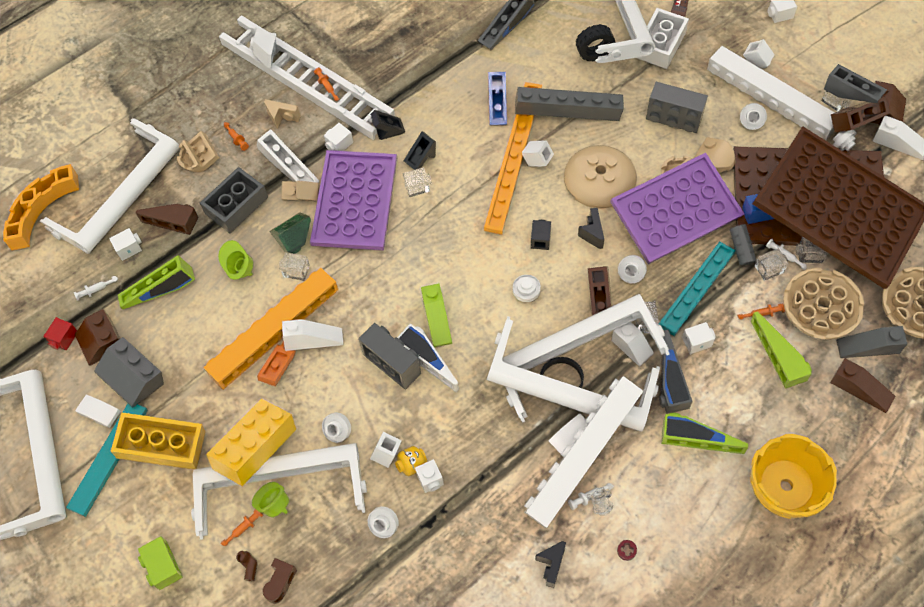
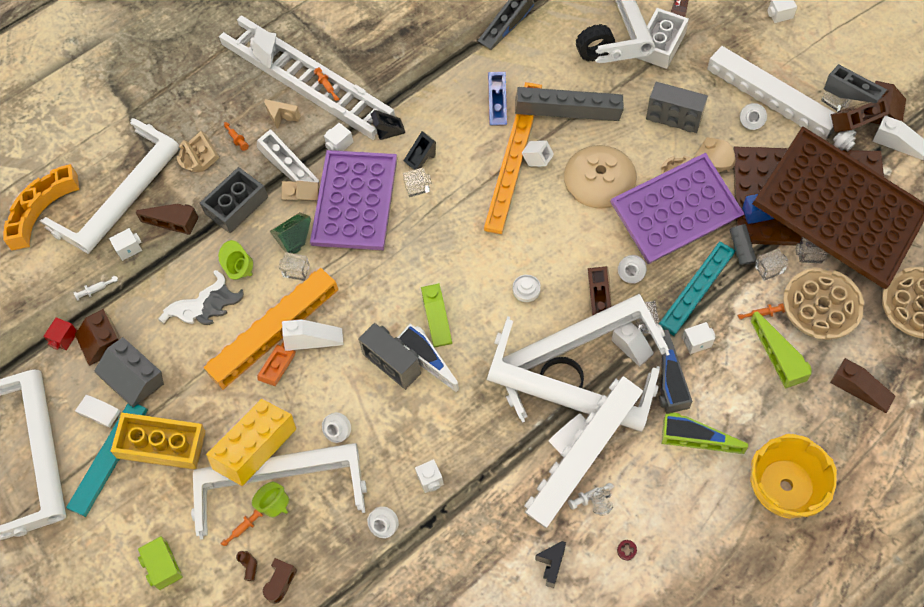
(164, 280): lime slope -> none
(206, 305): none -> piece
(385, 449): white brick -> none
(409, 459): yellow head -> none
(540, 234): black brick -> none
(593, 230): black slope -> none
(759, 54): white brick -> none
(791, 257): white piece -> none
(873, 343): dark grey slope -> none

